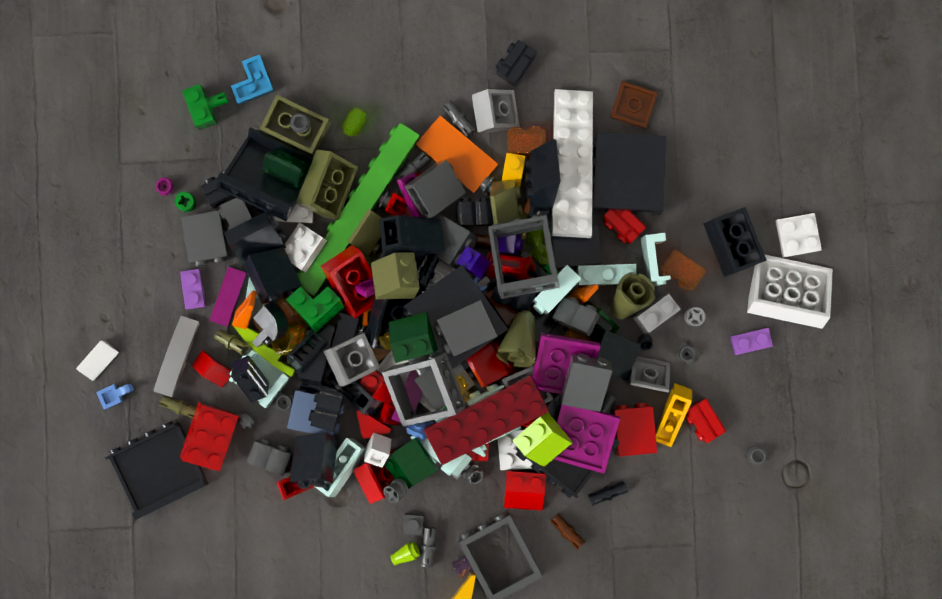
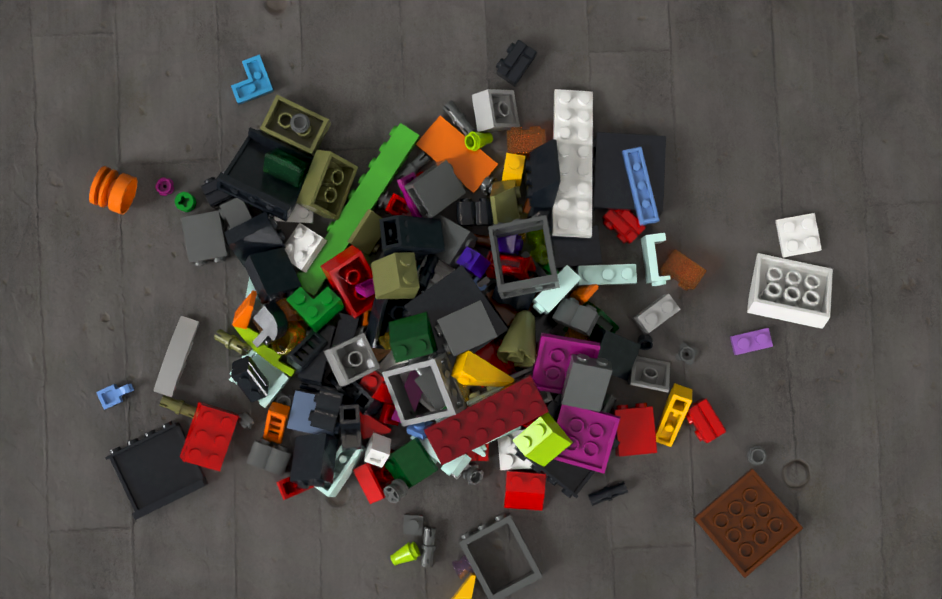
(97, 360): white slope -> none
(113, 190): none -> orange wheel
(193, 289): medium lavender plate -> none
(202, 106): green brick -> none
(211, 369): red slope -> none
(228, 296): magenta tile -> none
(280, 412): none -> orange slope
(350, 427): none -> black brick
(353, 122): clear neon green brick -> none
(475, 371): none -> yellow slope
(477, 140): none -> lime cone
(567, 531): reddish brown pin -> none
(632, 295): olive cone -> none
(633, 105): reddish brown tile -> none
(640, 186): none -> medium blue tile
(697, 314): light grey wheel -> none
(734, 241): black slope -> none
(748, 523): none -> reddish brown plate

